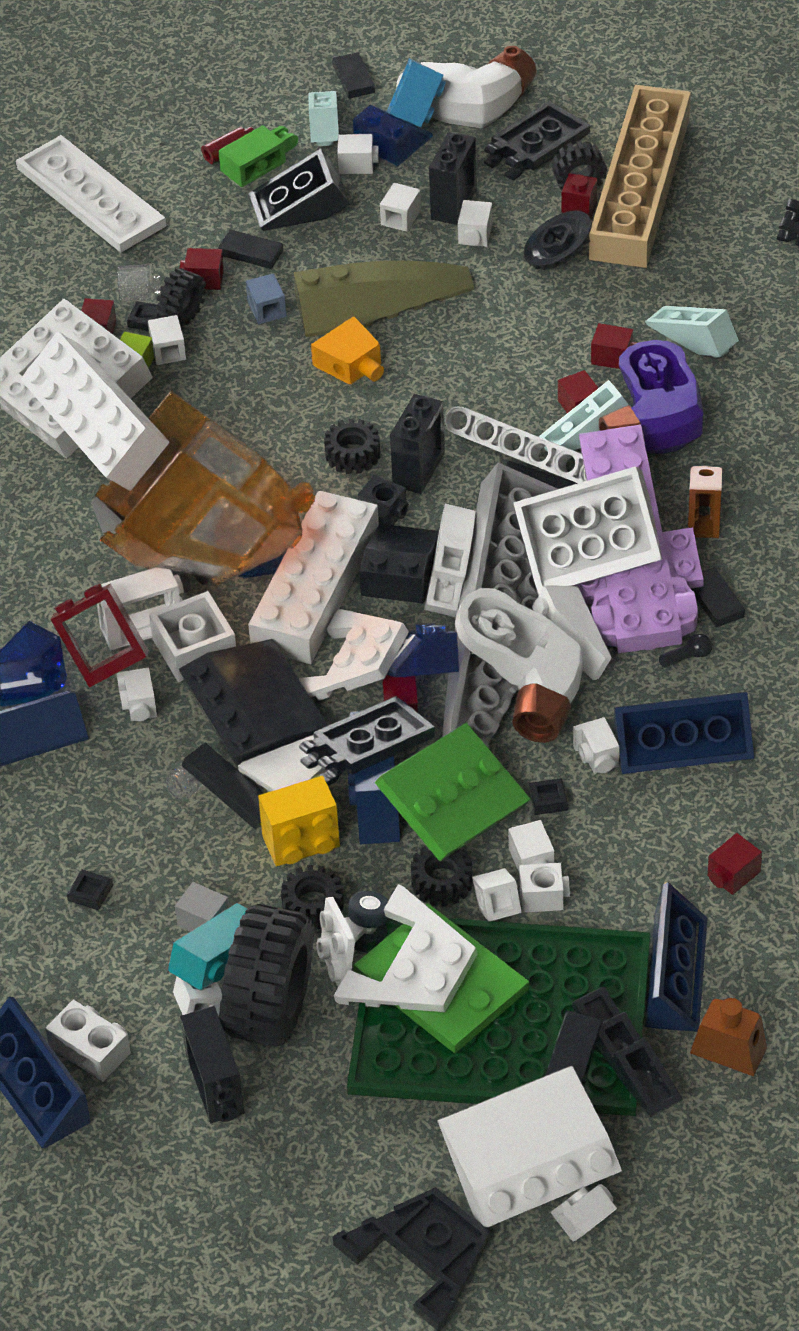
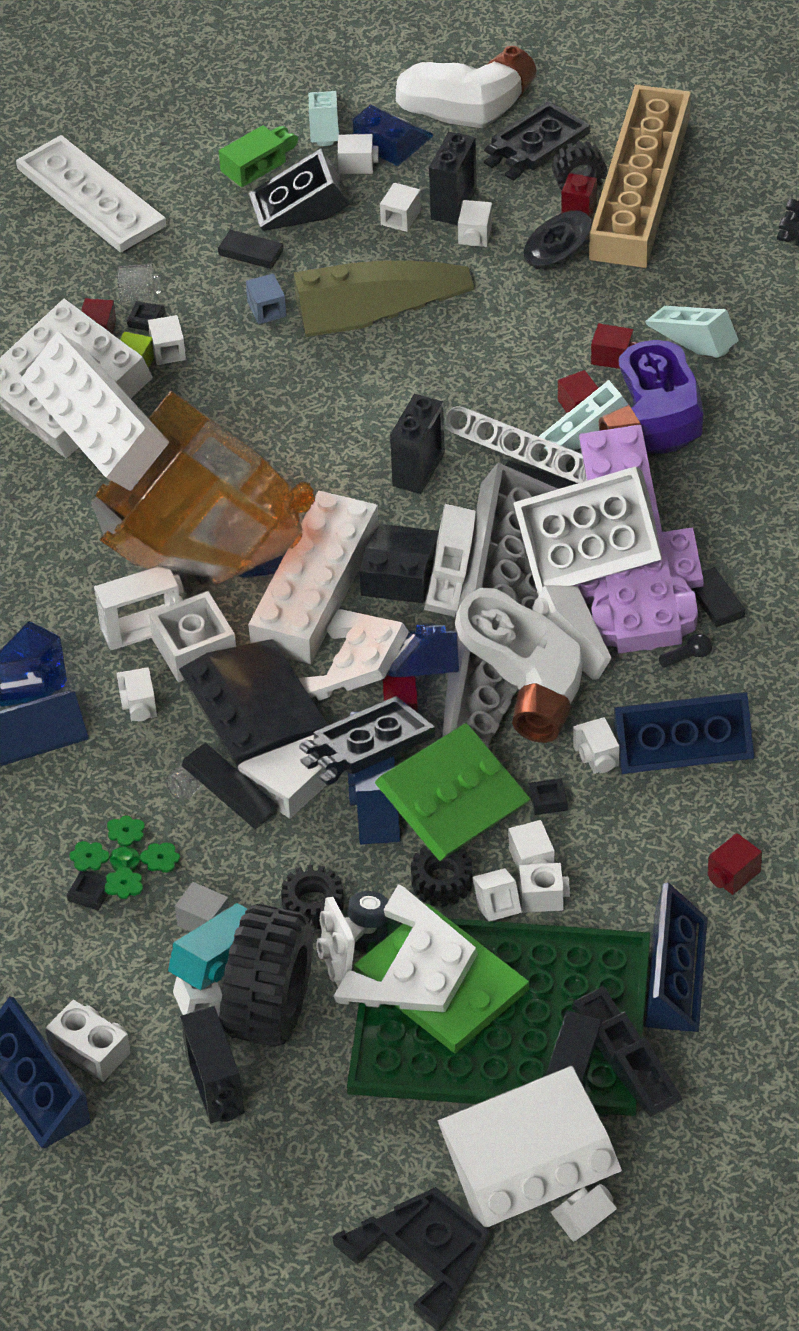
(115, 663): dark red window -> none
(124, 859): none -> green plant
(181, 295): black tyre -> none
(207, 264): dark red brick -> none
(211, 150): dark red cylinder -> none
(299, 821): yellow brick -> none
(348, 353): light orange torso -> none
(352, 434): black tyre -> none
(353, 75): black tile -> none
(389, 498): black brick -> none
(416, 92): dark azure slope -> none
(705, 490): dark orange torso -> none
(731, 1036): dark orange torso -> none

